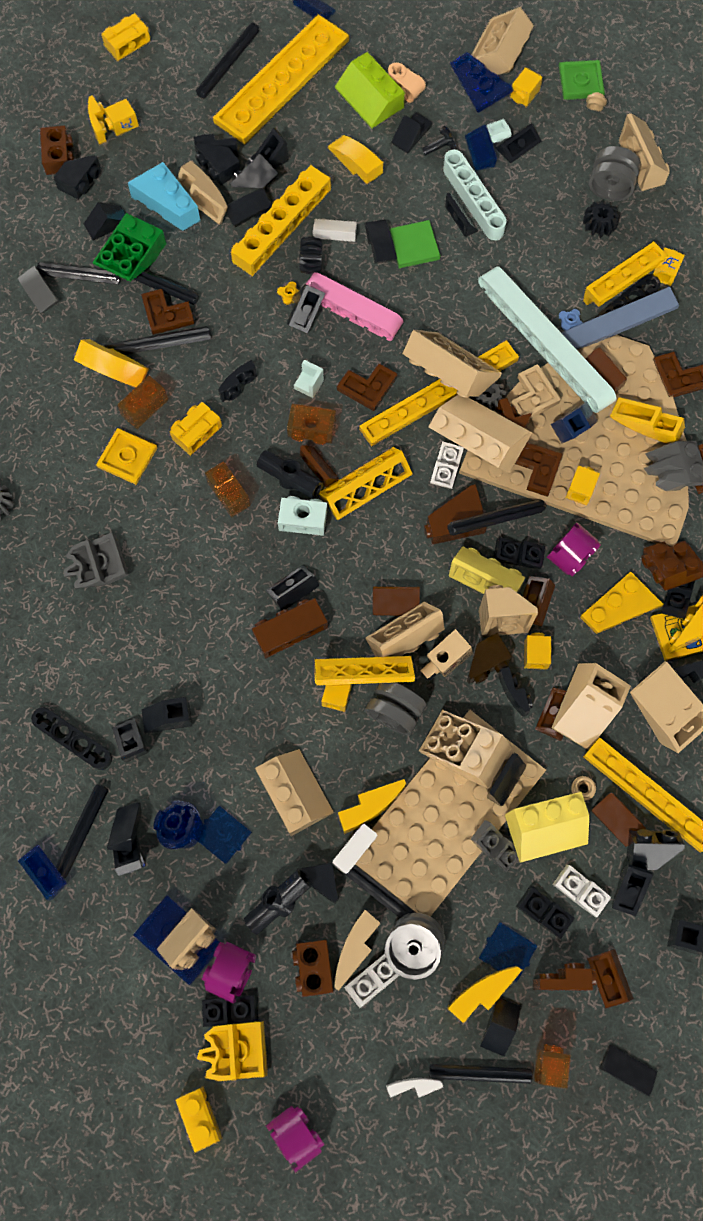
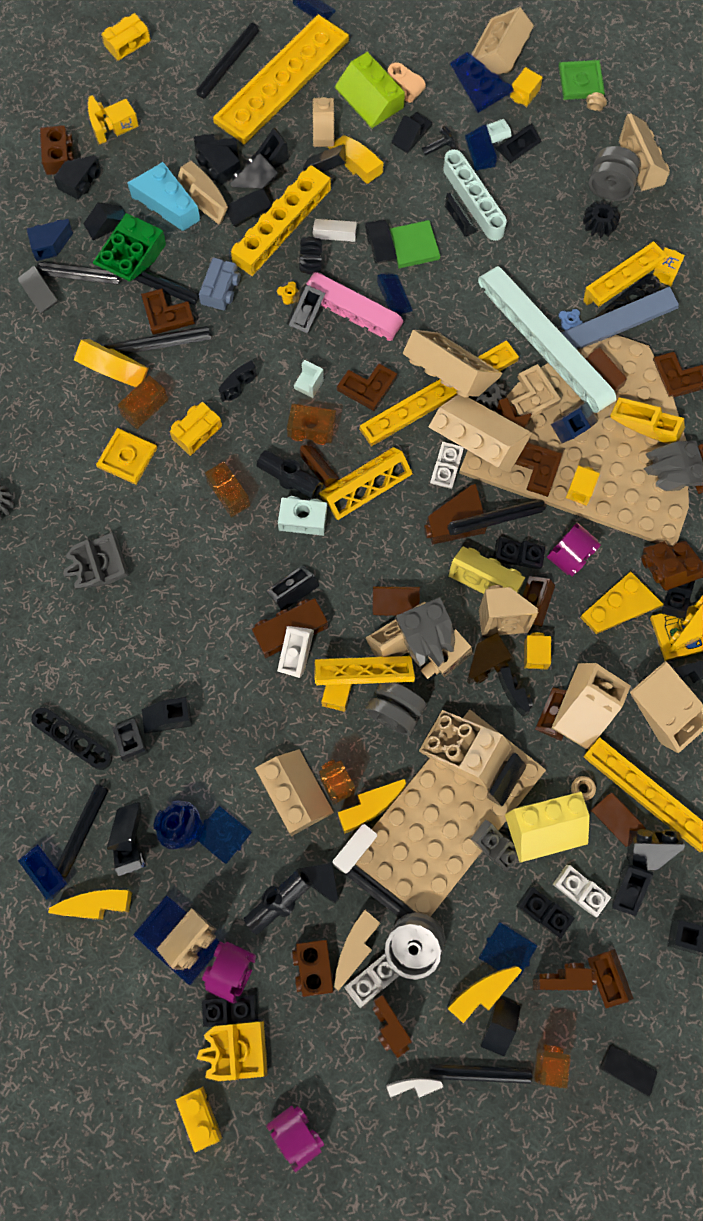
(49, 238): none -> dark blue slope
(93, 904): none -> yellow slope
(219, 283): none -> sand blue brick
(295, 651): none -> white slope
(323, 122): none -> tan arch
(327, 159): none -> black slope
(336, 781): none -> clear orange brick
(392, 1034): none -> reddish brown plate
(393, 293): none -> clear blue slope
(427, 631): none -> dark grey plate

